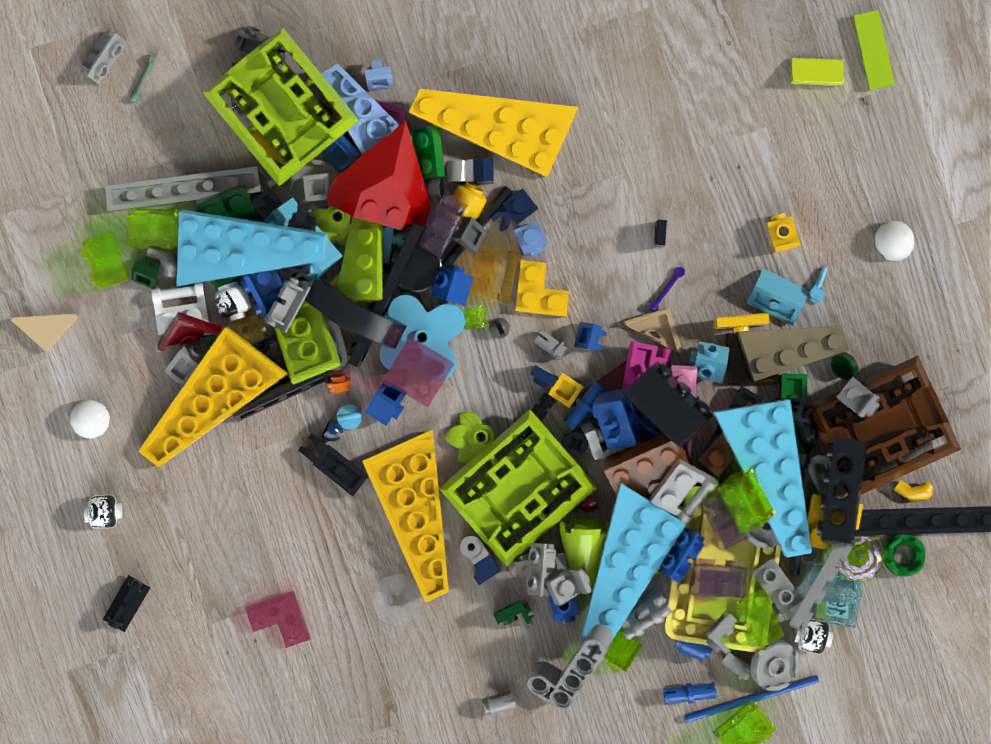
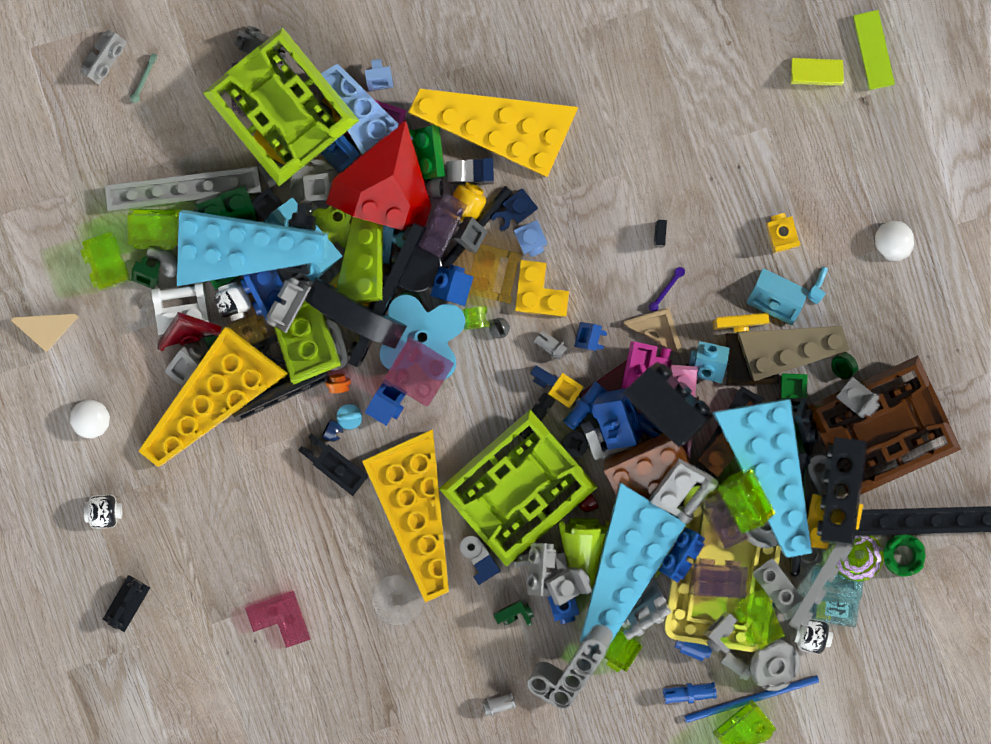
(466, 436): lime plate -> none
(916, 493): yellow arm -> none

